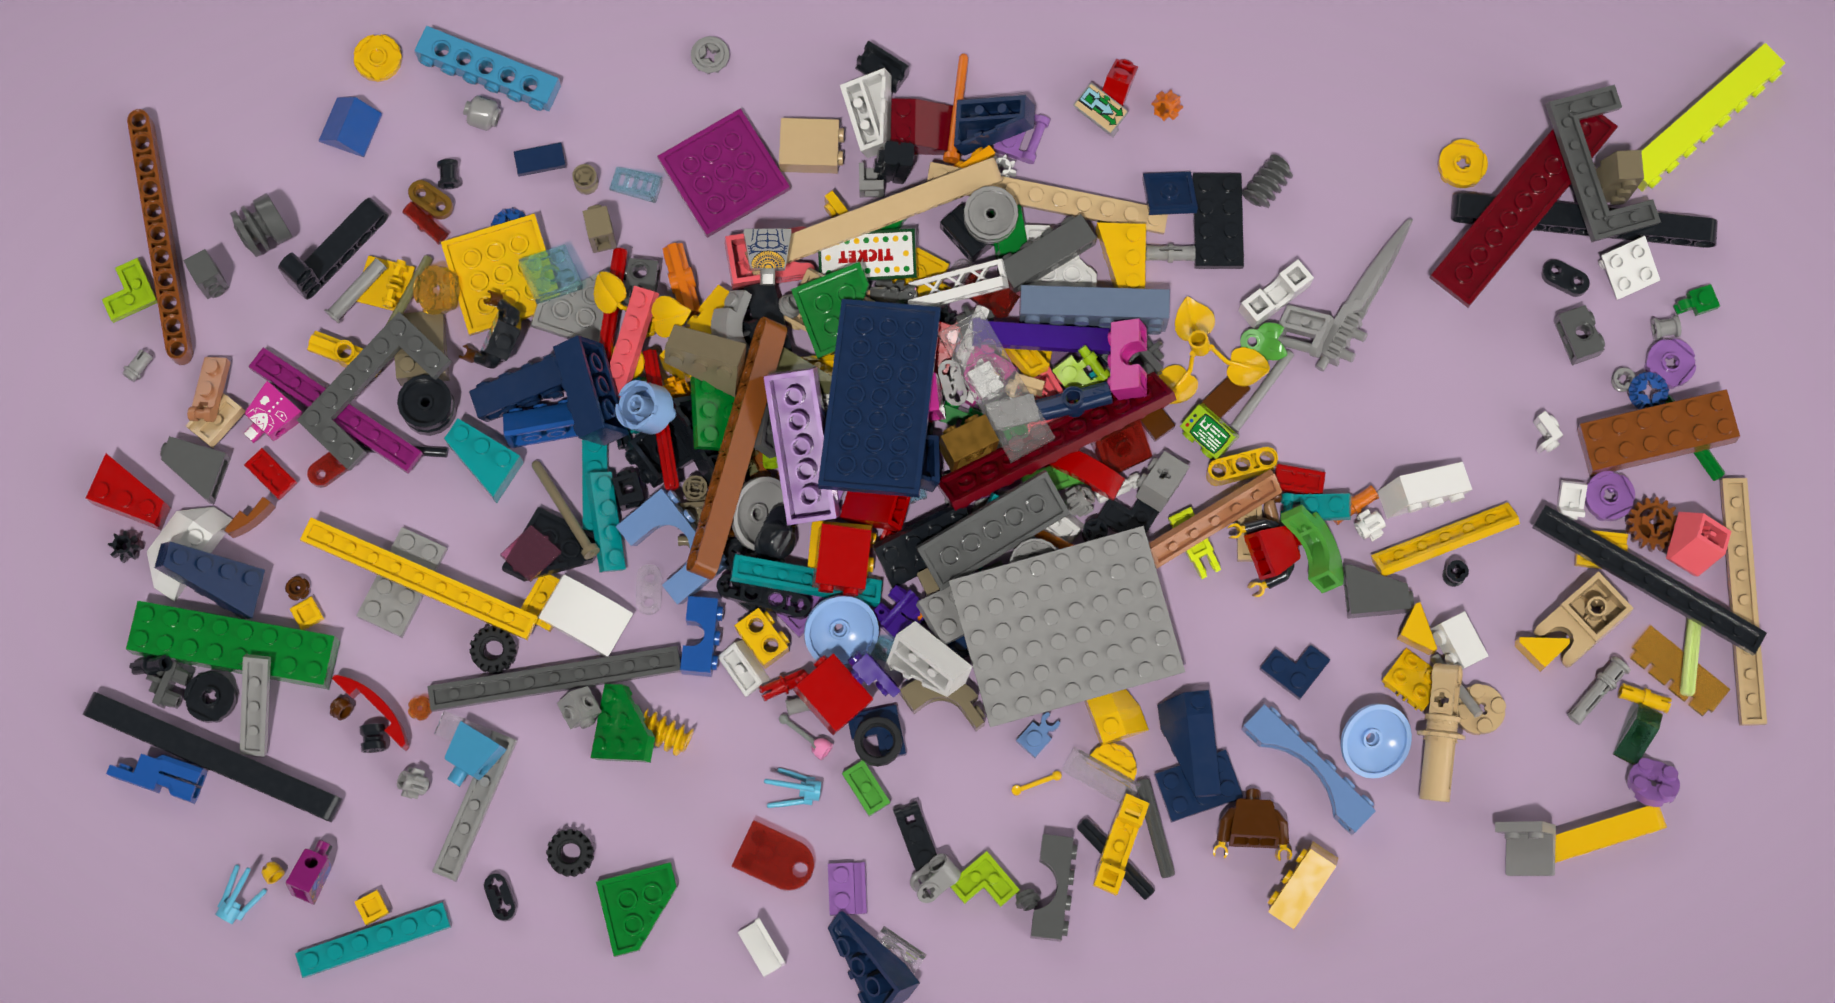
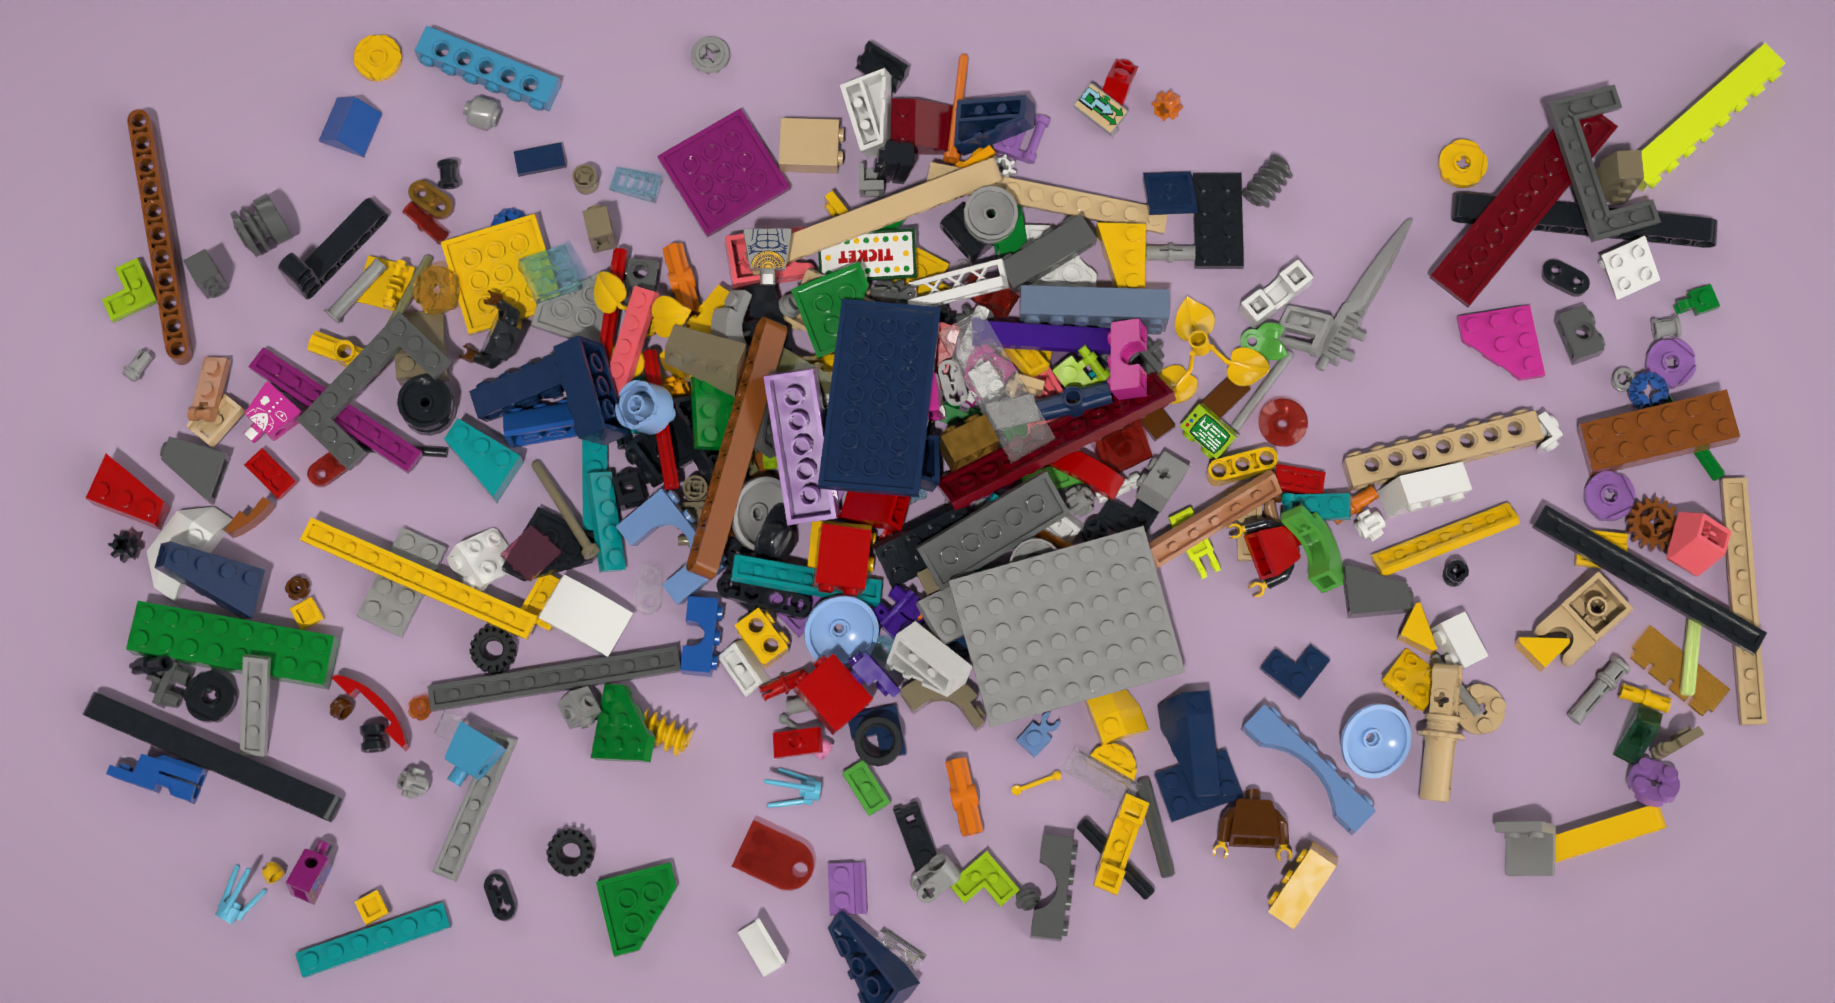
(479, 559): none -> white bracket
(797, 742): none -> red plate
(964, 797): none -> orange piece
(1288, 412): none -> clear red dish
(1505, 339): none -> dark pink plate
(1528, 435): none -> tan brick
(1572, 499): white bracket -> none
(1679, 740): none -> dark tan plate

